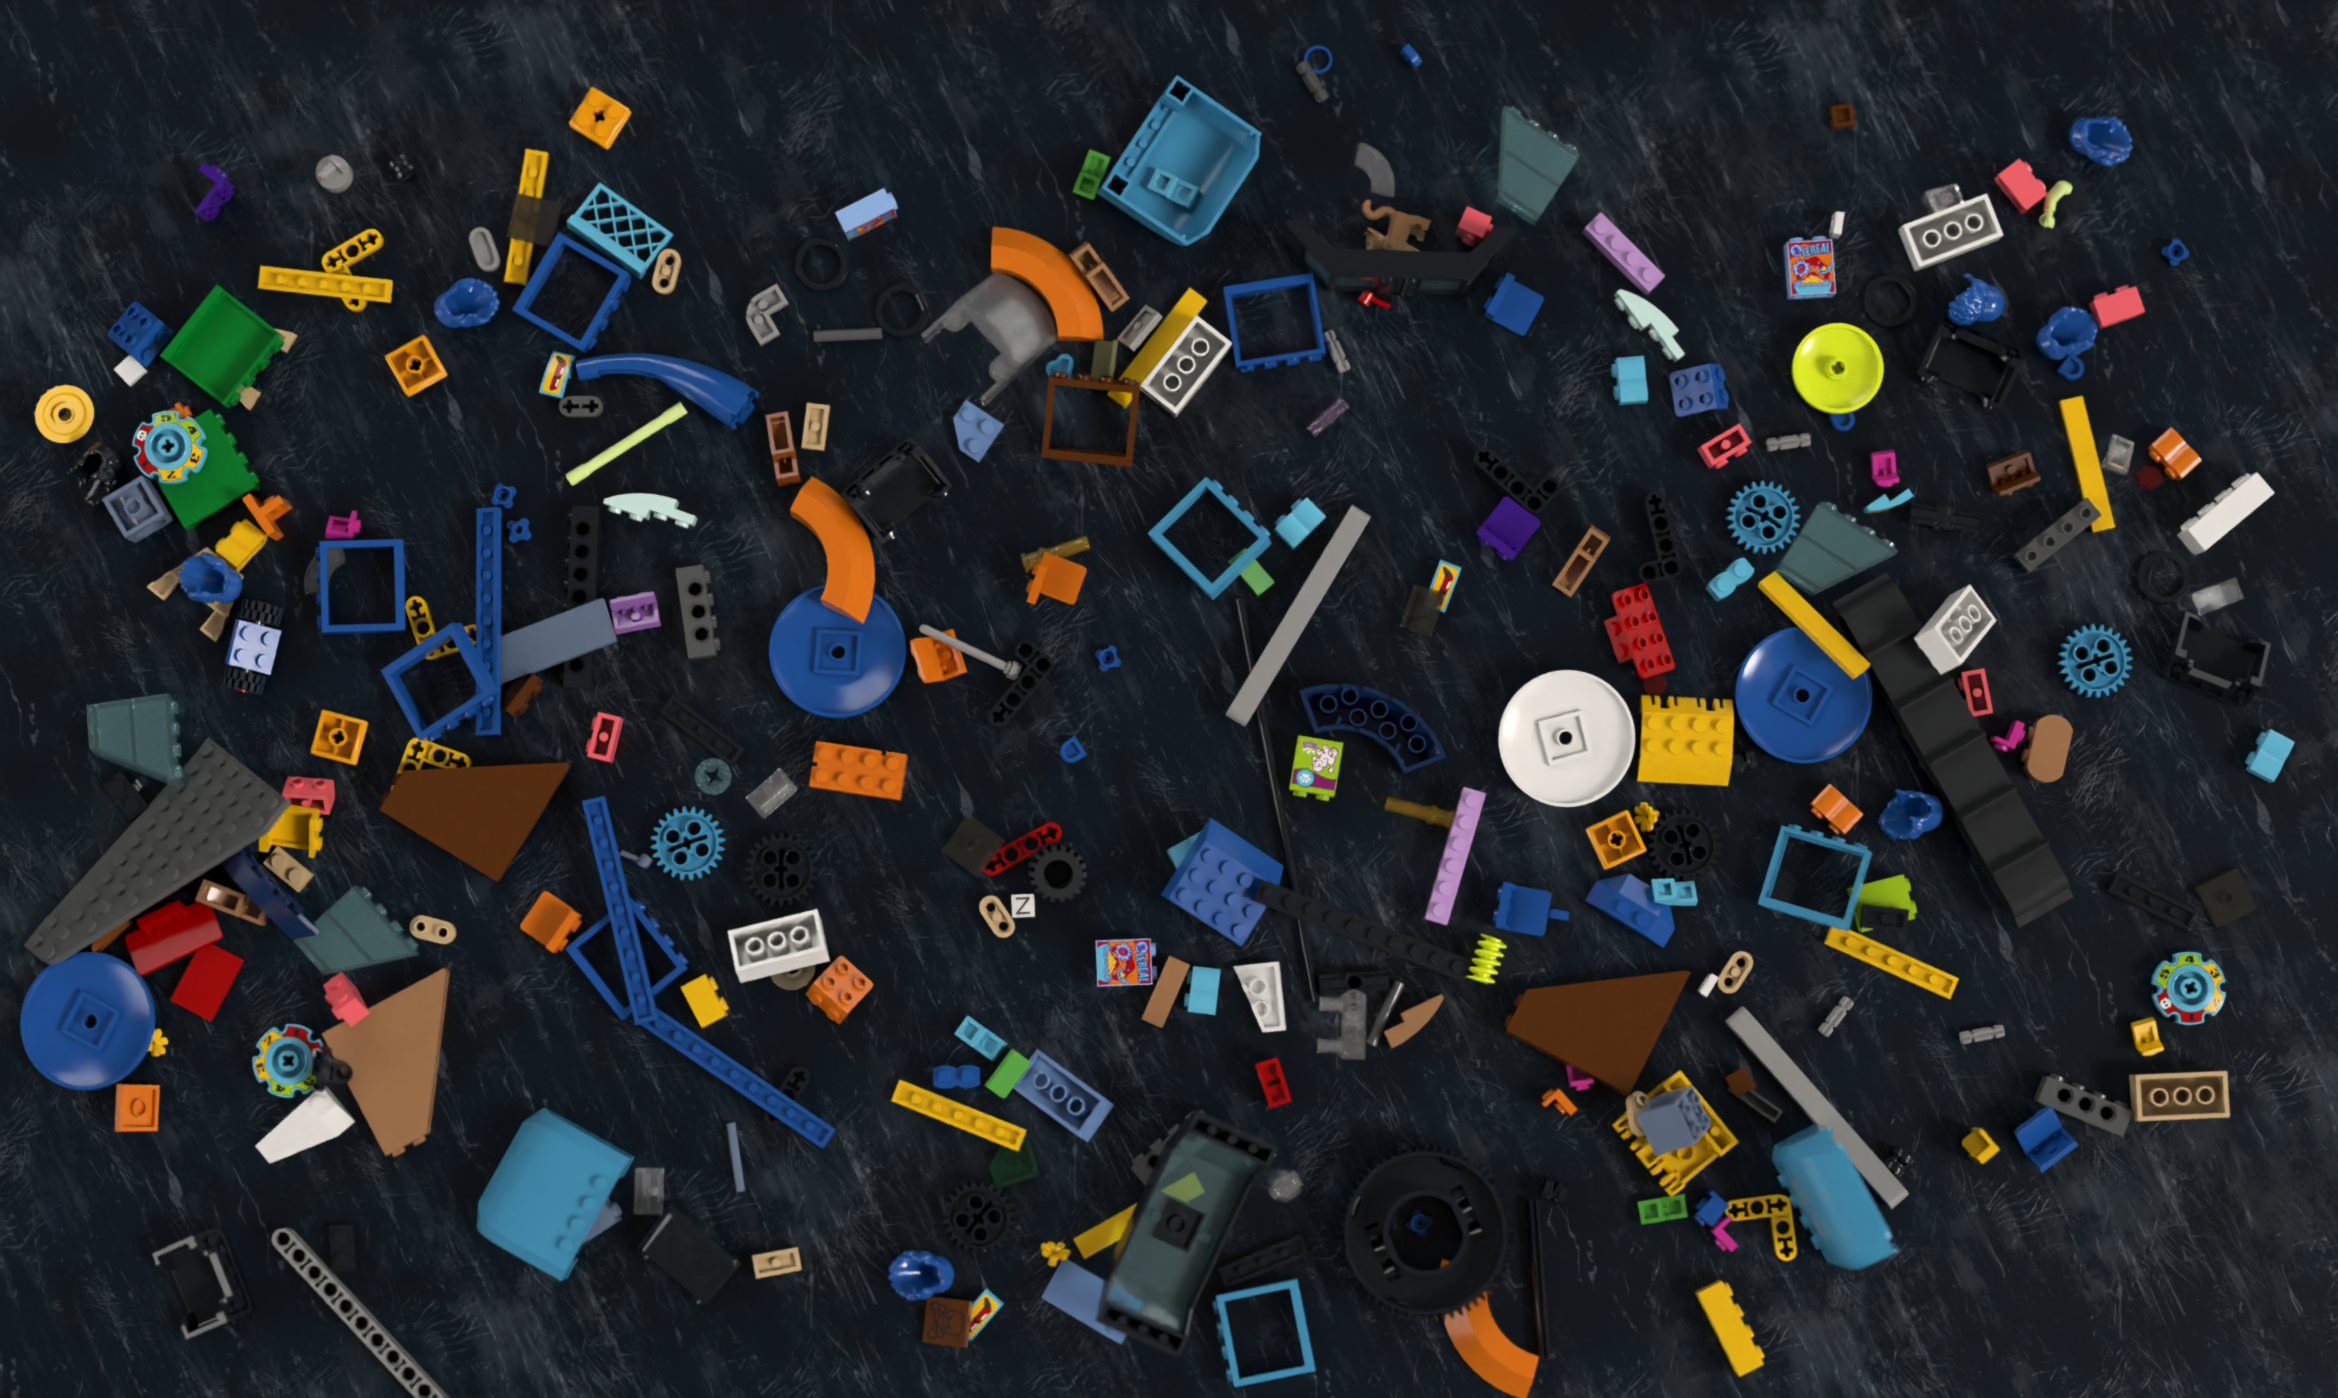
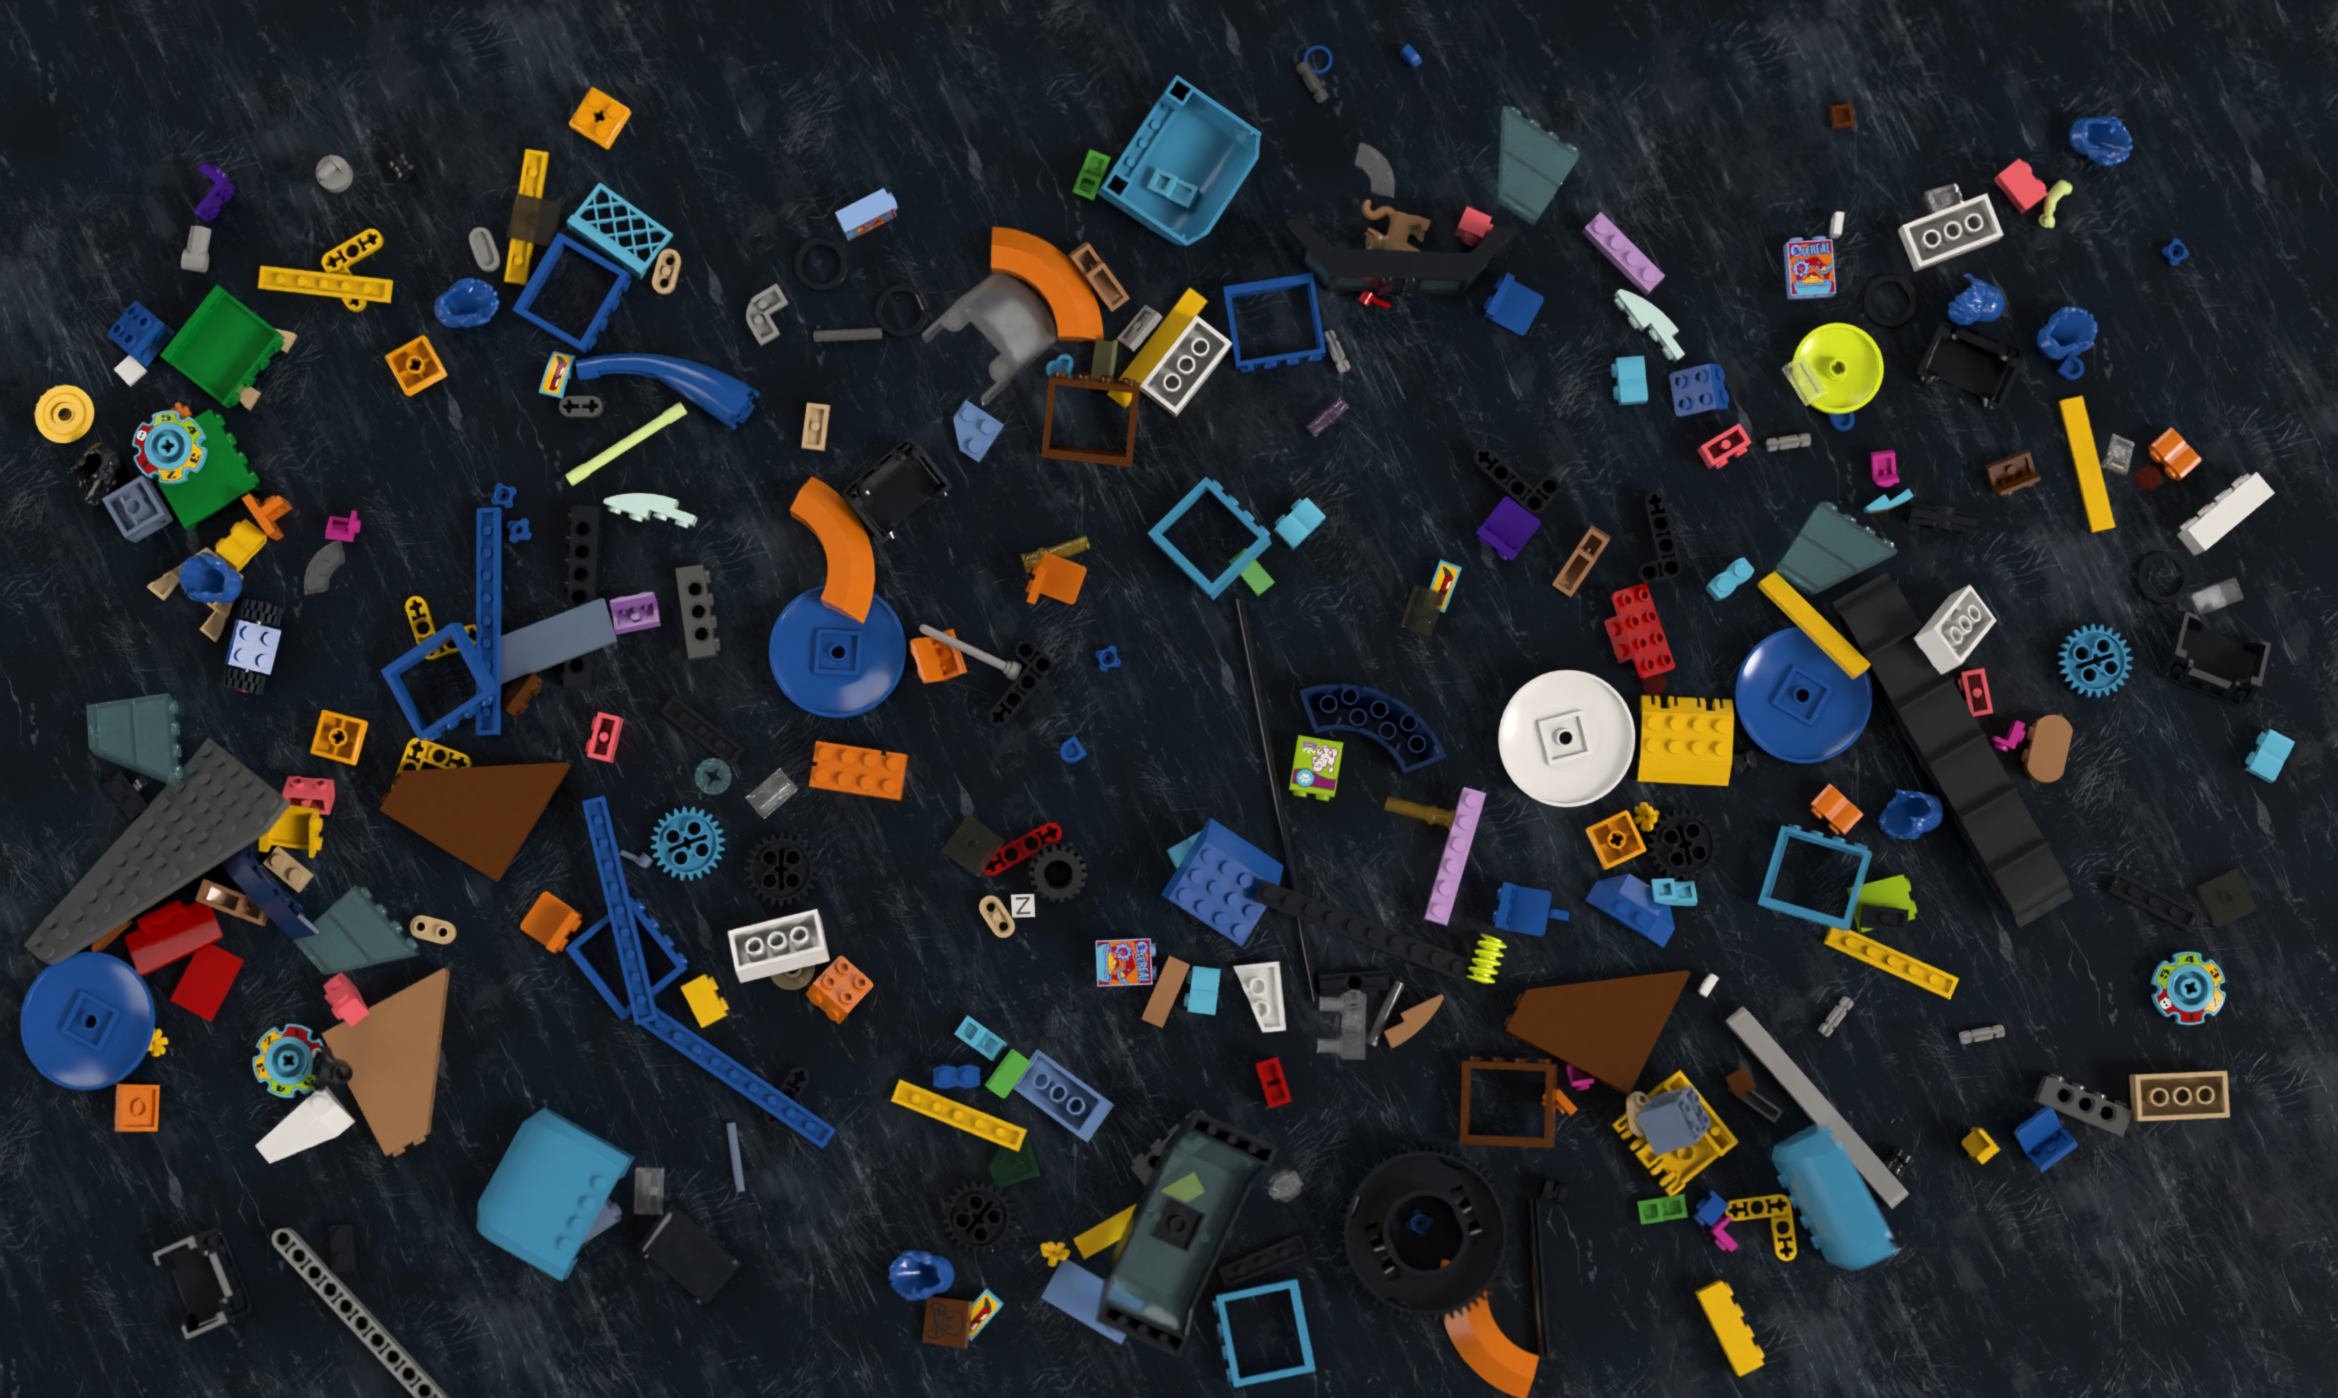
(196, 256): none -> light grey piece
(323, 596): blue window -> none
(777, 1262): tan plate -> none
(783, 449): dark orange slope -> none
(1298, 615): light grey beam -> none
(1519, 1064): none -> reddish brown window
(1735, 973): tan plate -> none
(1772, 499): dark azure gear -> none
(1805, 380): none -> clear slope
(2056, 535): dark grey brick -> none
(2116, 307): coral brick -> none
(2146, 1037): yellow bracket -> none

